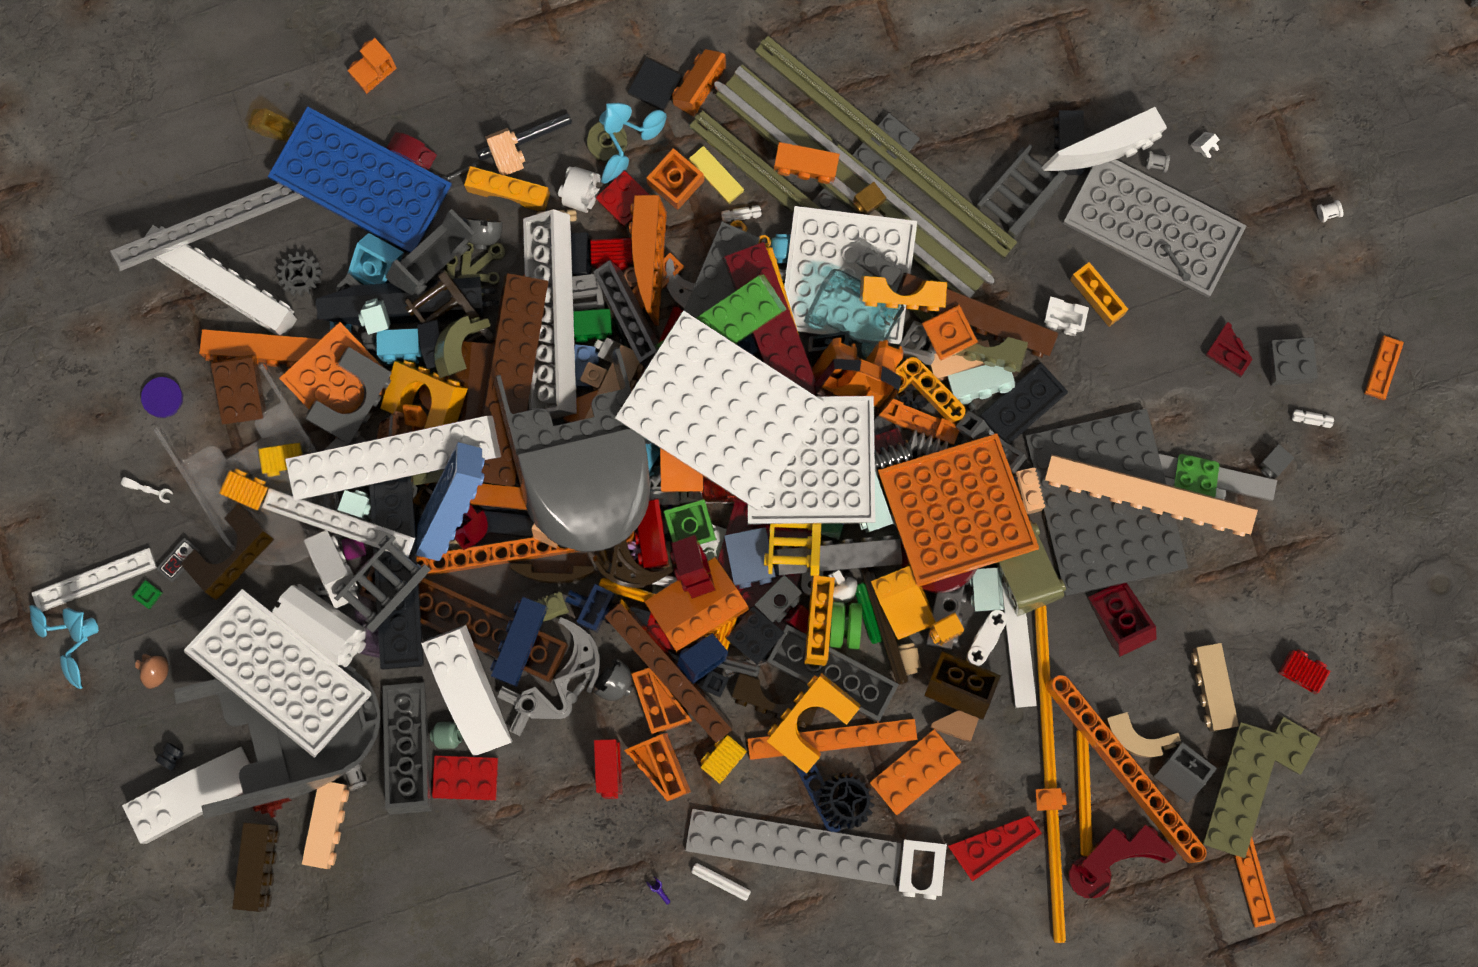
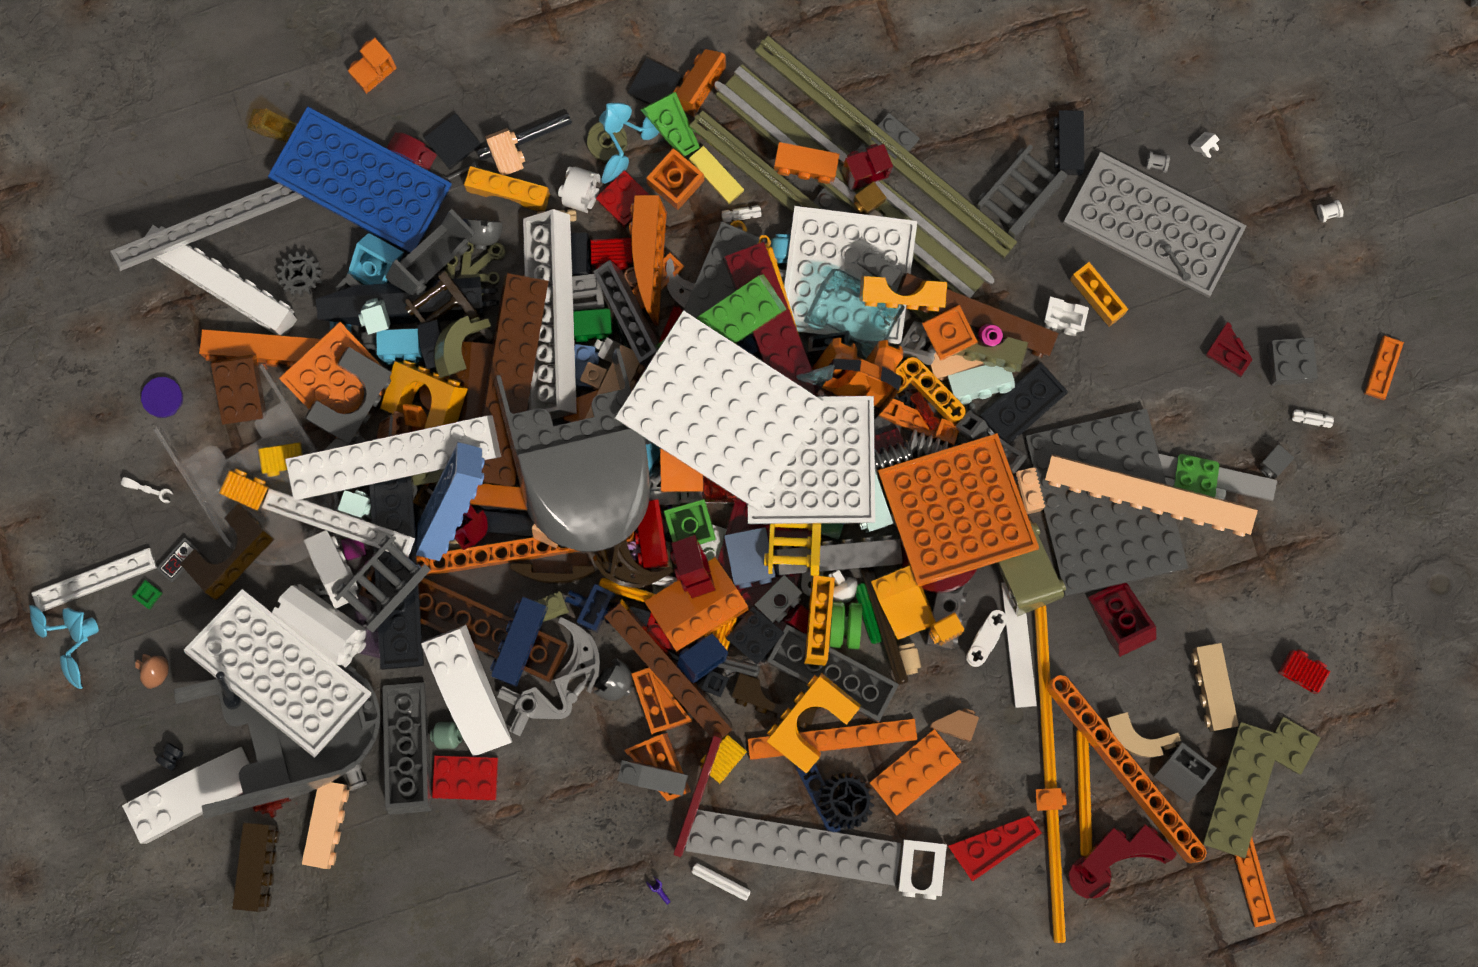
(230, 699): none -> black piece
(452, 141): none -> black tile
(608, 768): red arch -> none
(652, 777): none -> dark grey slope
(672, 123): none -> bright green wing
(697, 794): none -> dark red tile
(817, 376): none -> clear light blue slope
(867, 167): none -> dark red piece
(924, 410): none -> clear red axle
(962, 685): dark brown brick -> none
(984, 332): none -> dark pink brick
(987, 590): light aqua brick -> none
(1111, 143): white slope -> none

